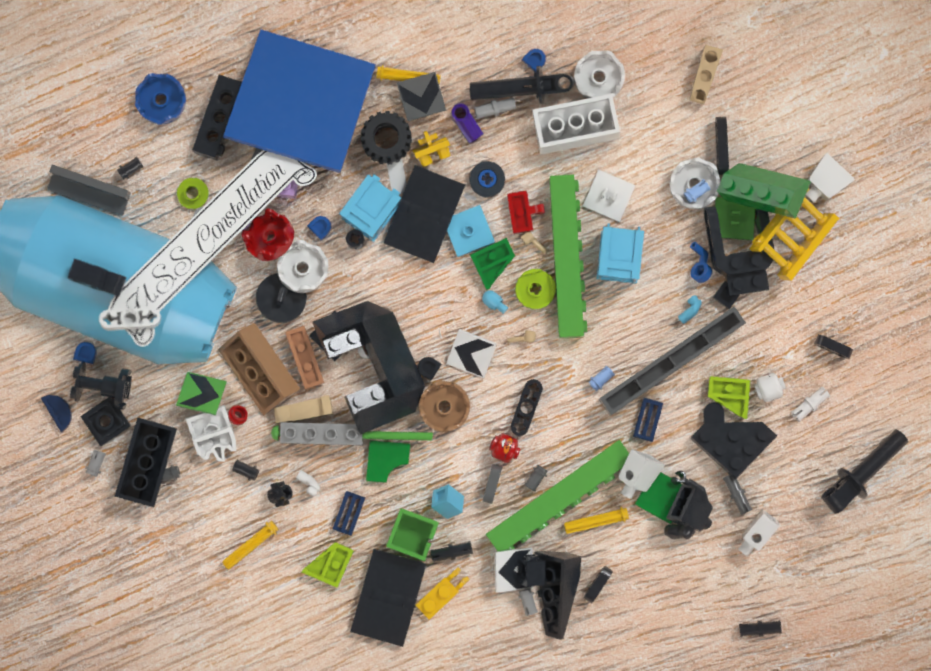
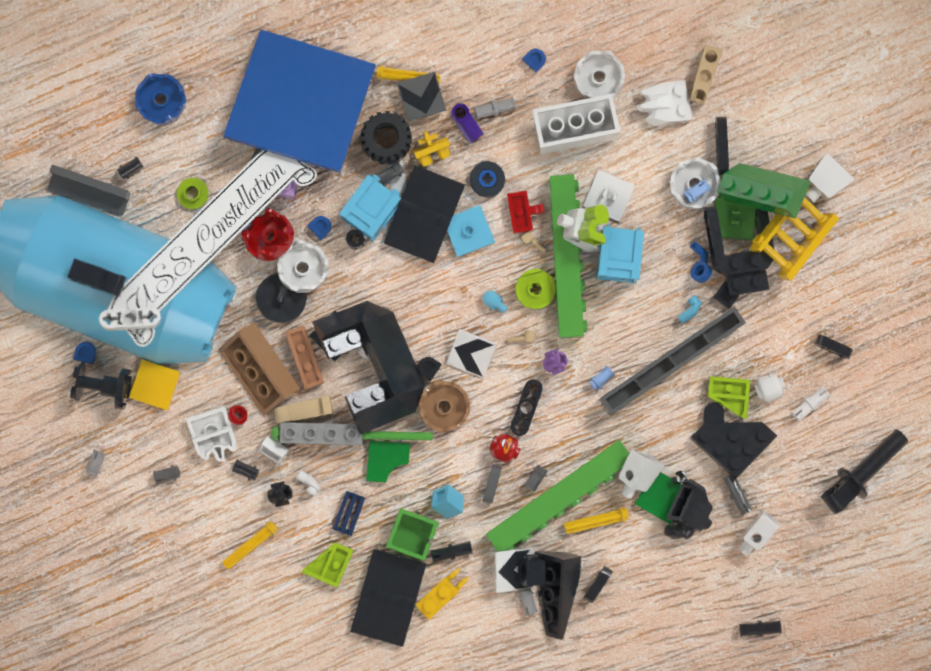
(59, 410): dark blue tile -> none
(117, 425): black piece -> none
(145, 462): black slope -> none
(155, 385): none -> yellow tile
(201, 393): bright green piece -> none
(202, 145): black brick -> none
(273, 450): none -> white piece
(391, 173): none -> dark grey pin
(492, 261): green wing -> none
(511, 87): black piece -> none
(555, 361): none -> medium lavender gear
(572, 223): none -> white torso
(594, 216): none -> lime leg
(655, 423): dark blue tile -> none
(666, 103): none -> white plate

